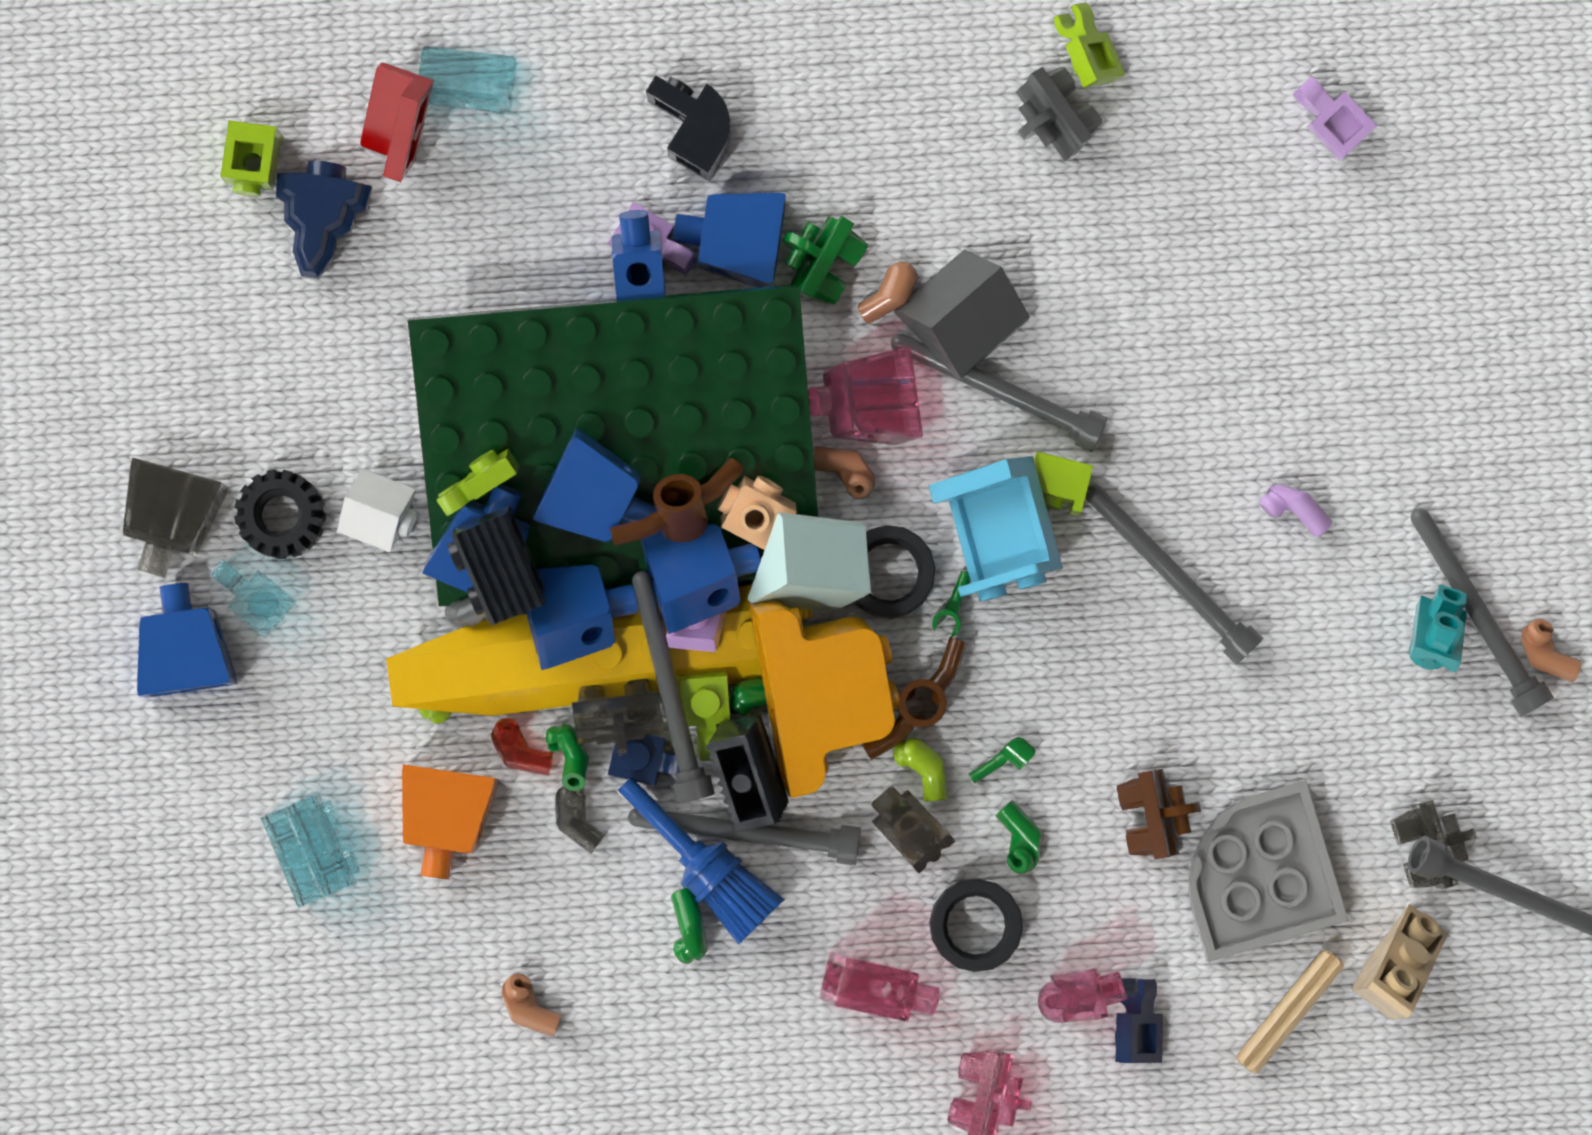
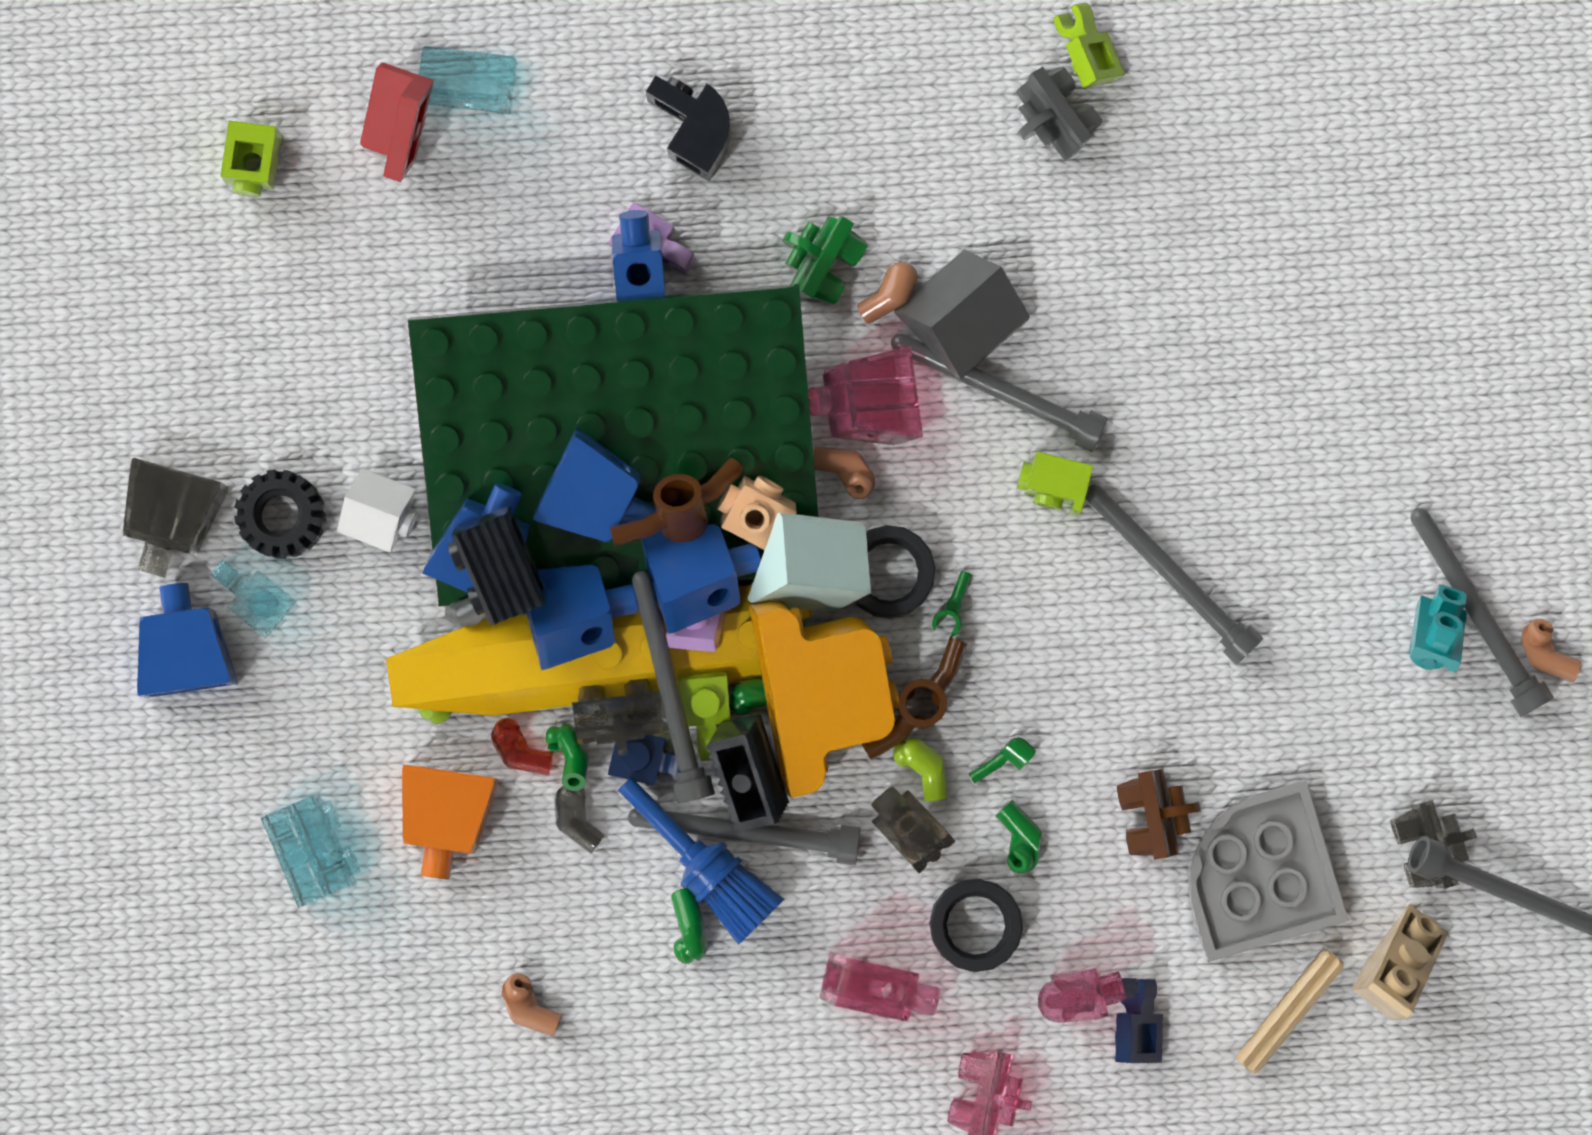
(320, 211): dark blue rock -> none
(487, 473): lime plate -> none
(737, 236): blue torso -> none
(1001, 526): medium azure panel -> none
(1298, 502): lavender arm -> none
(1338, 122): lavender plate -> none

